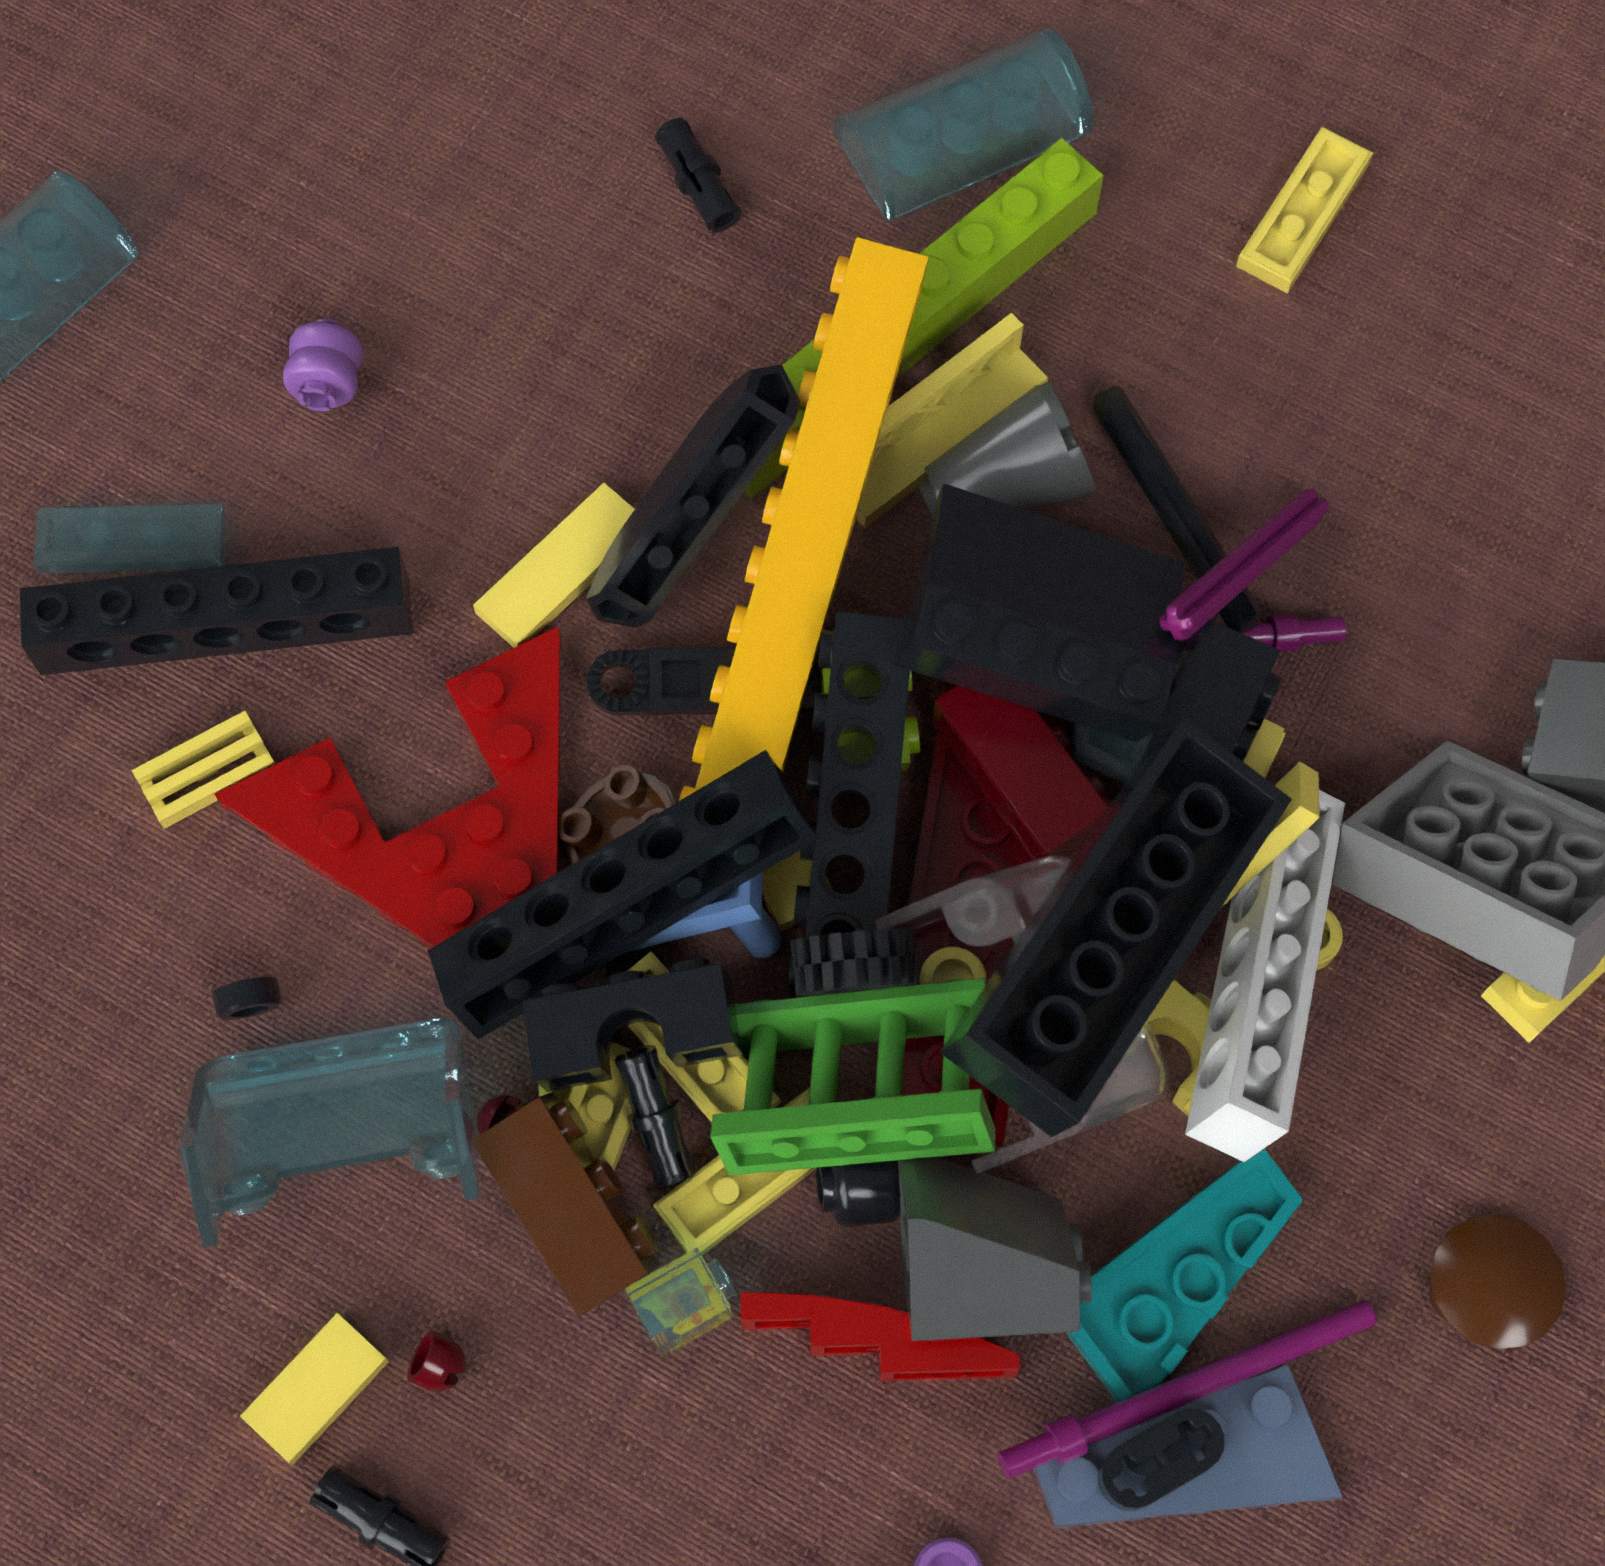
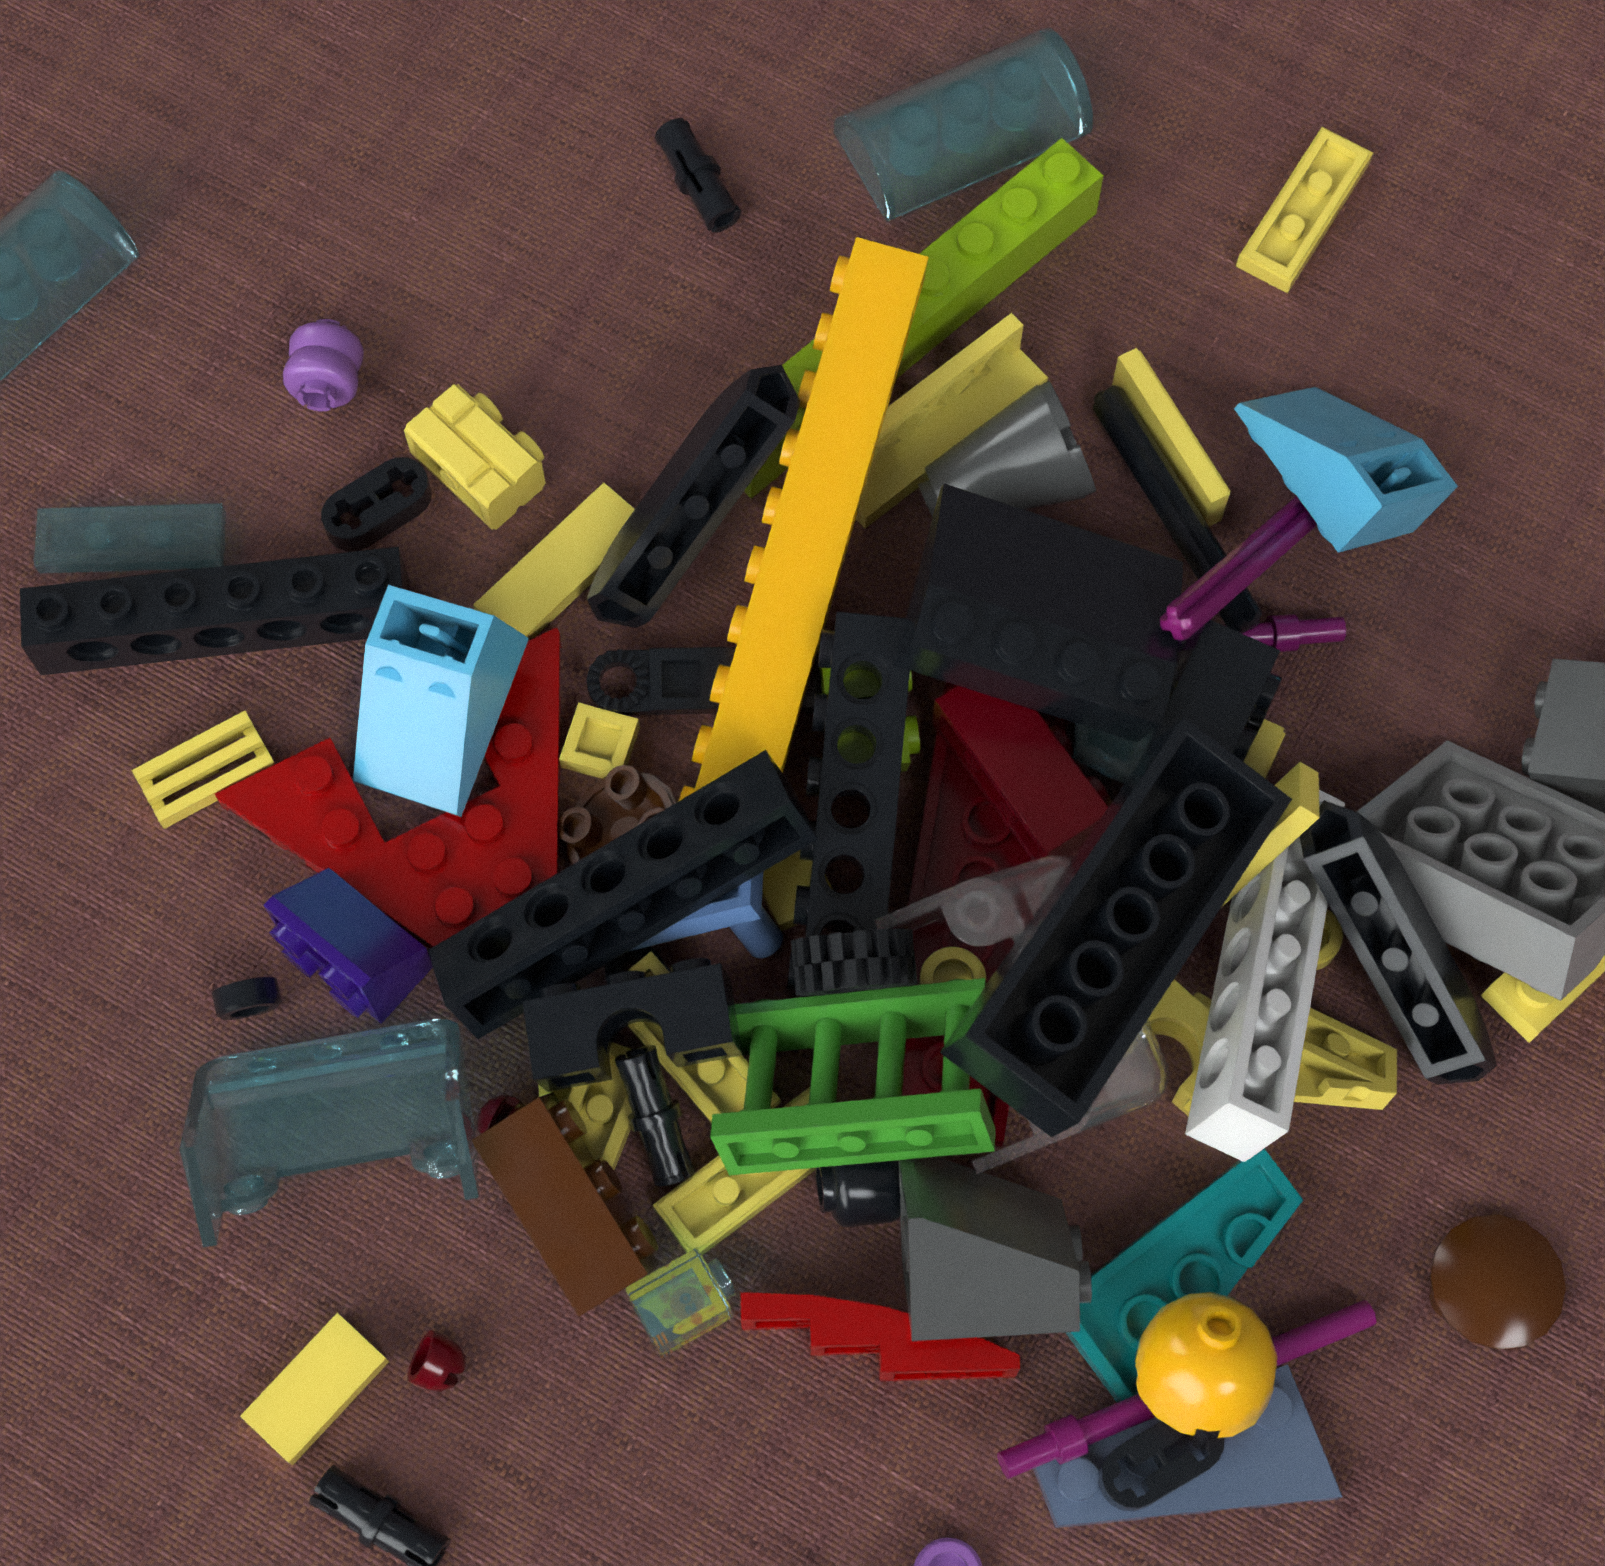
(349, 942): none -> dark purple slope
(376, 504): none -> black beam
(431, 697): none -> medium azure slope
(476, 454): none -> light yellow brick
(598, 741): none -> light yellow tile
(1172, 435): none -> light yellow tile
(1206, 1365): none -> yellow cylinder
(1344, 1066): none -> light yellow wing
(1347, 466): none -> medium azure slope
(1398, 946): none -> black brick

